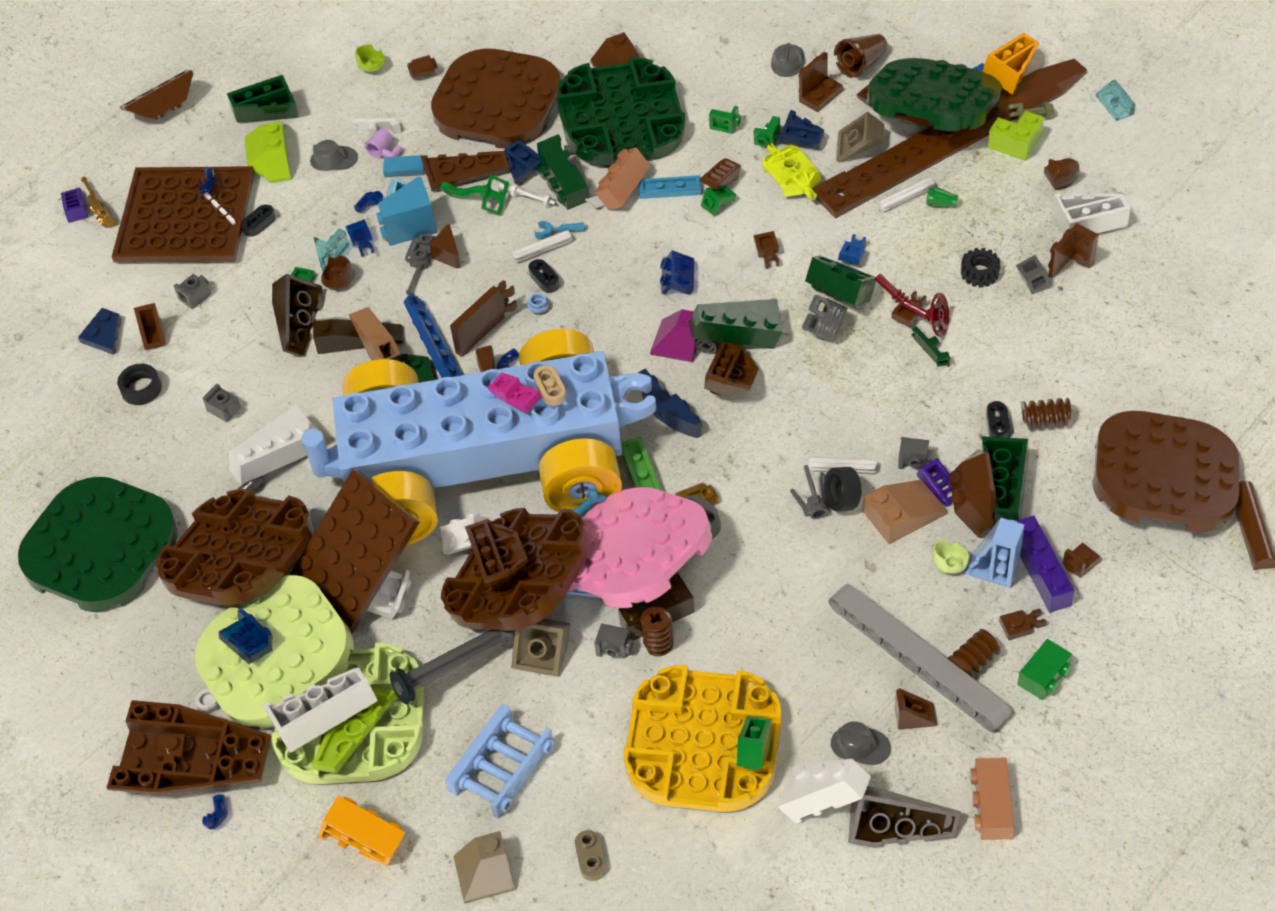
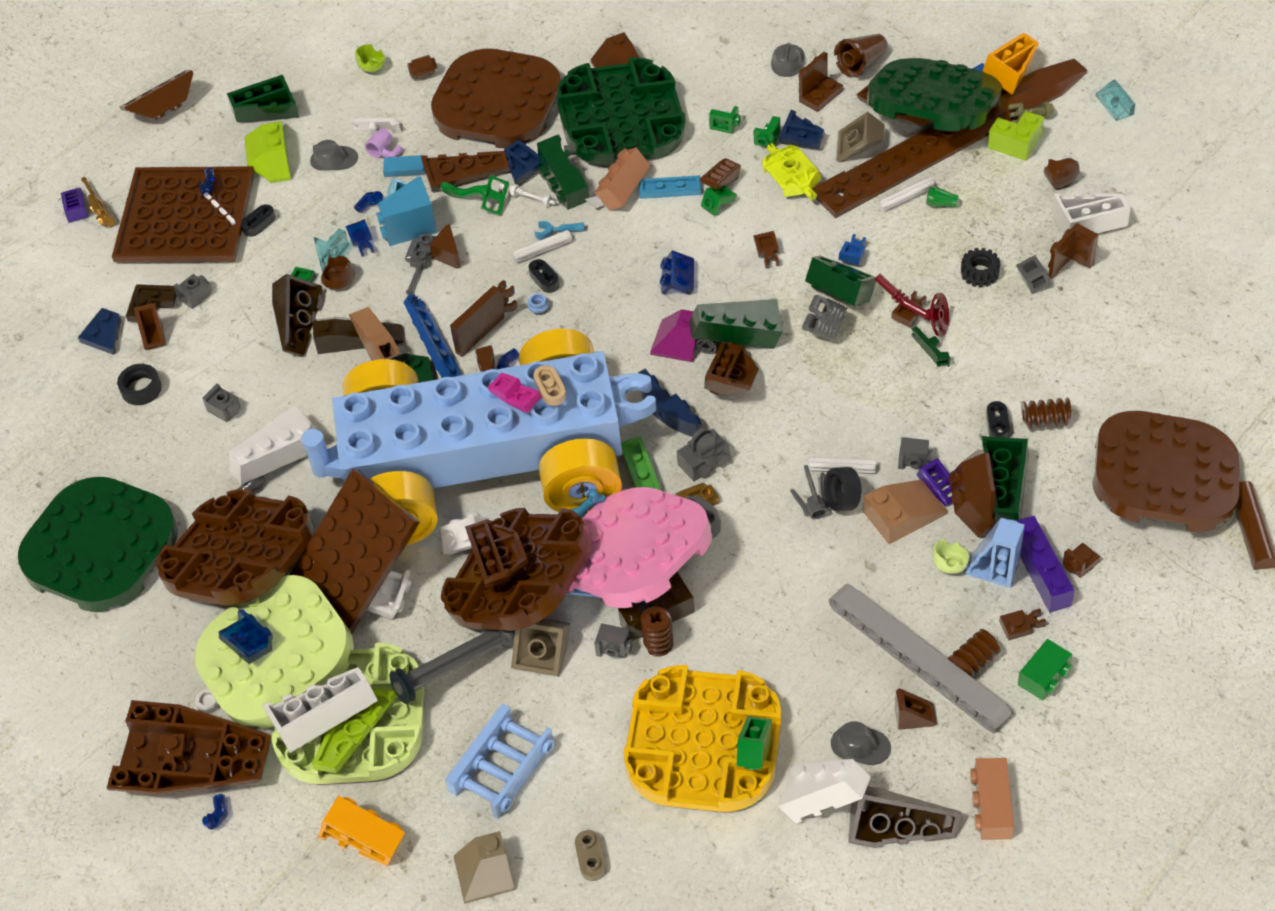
(146, 294): none -> dark brown plate
(703, 453): none -> dark grey brick

